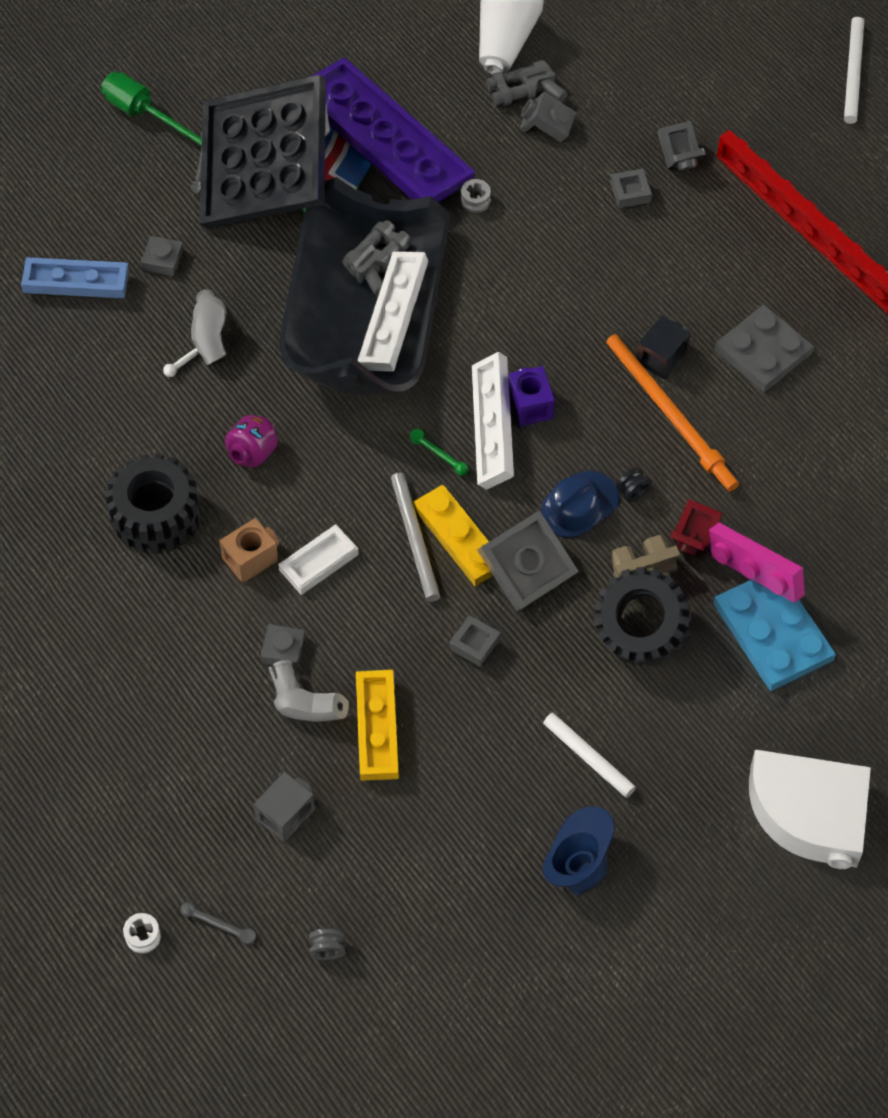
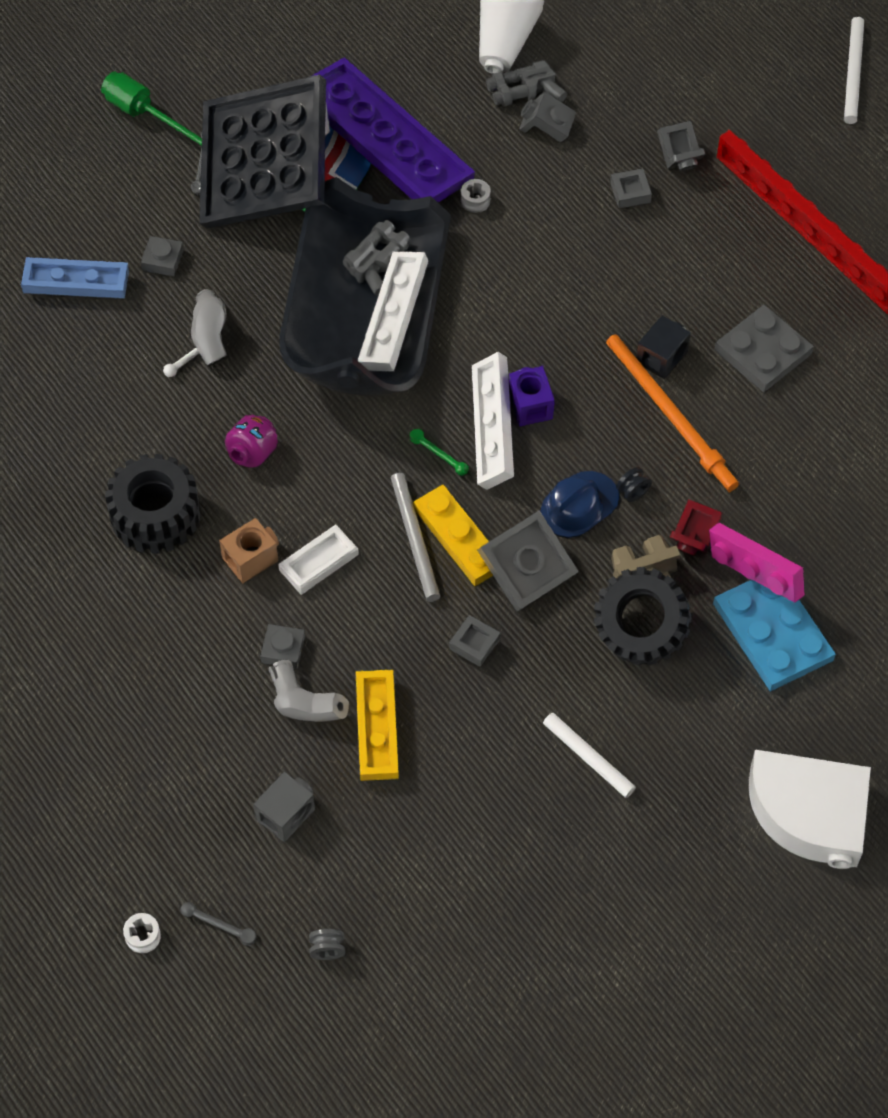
(580, 850): dark blue piece -> none

